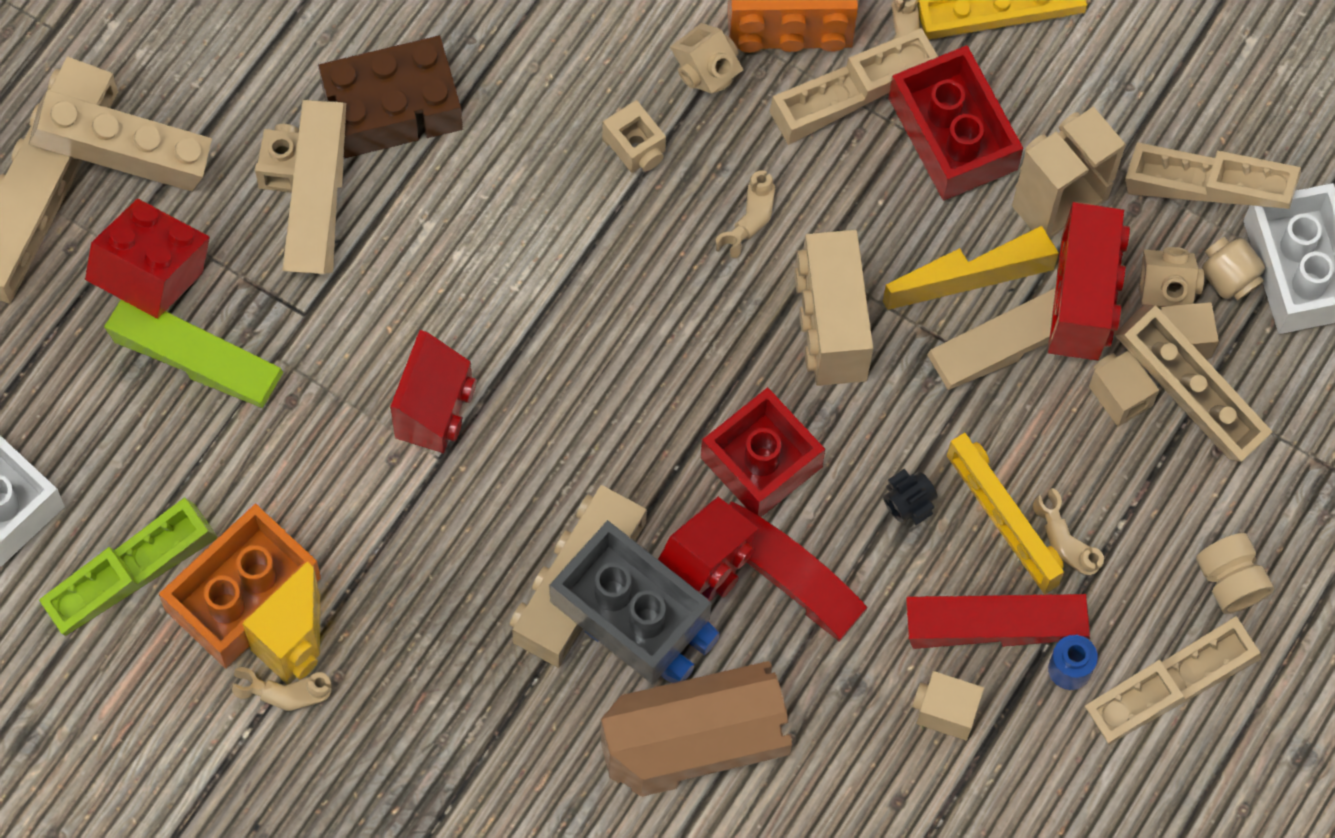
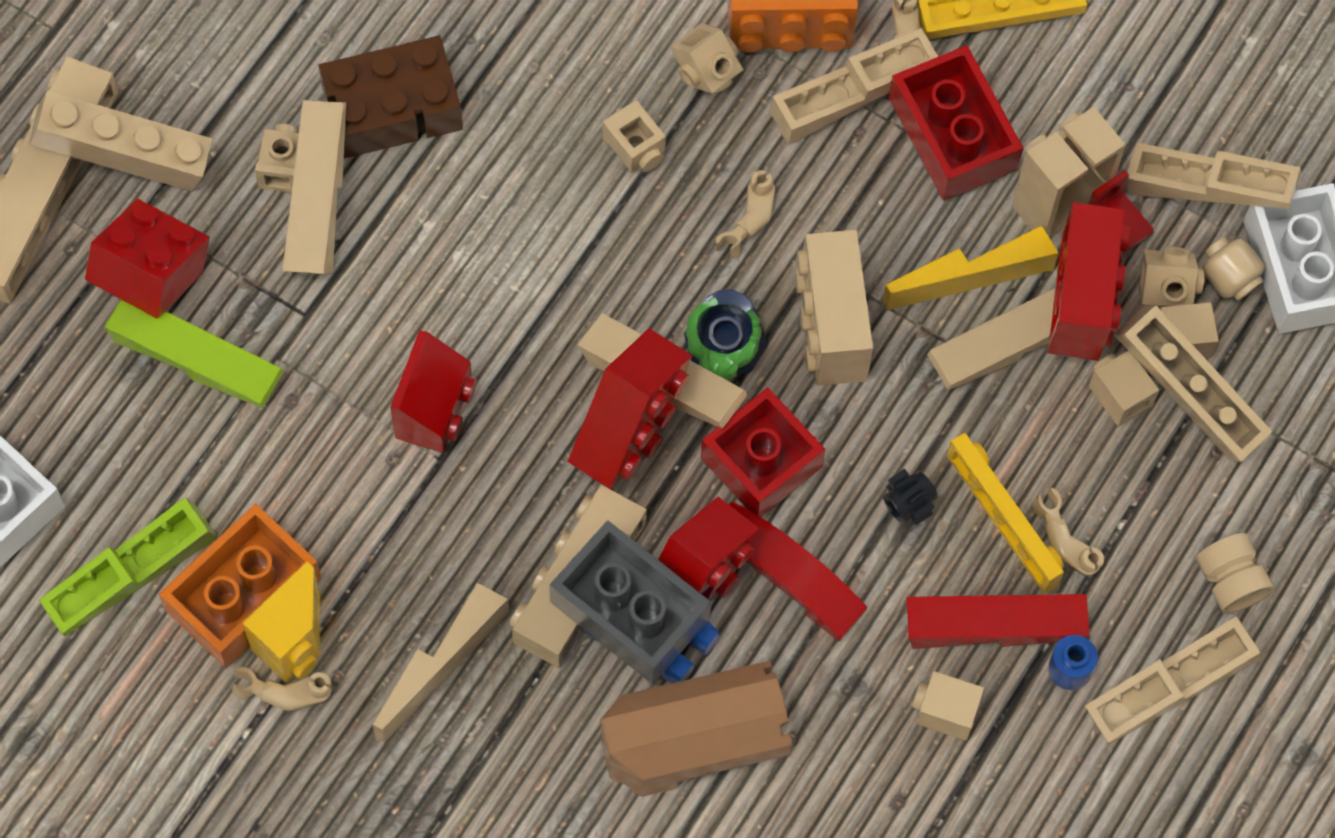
(425, 673): none -> tan slope
(631, 409): none -> red brick
(703, 397): none -> tan slope
(725, 334): none -> piece
(1116, 198): none -> red bracket

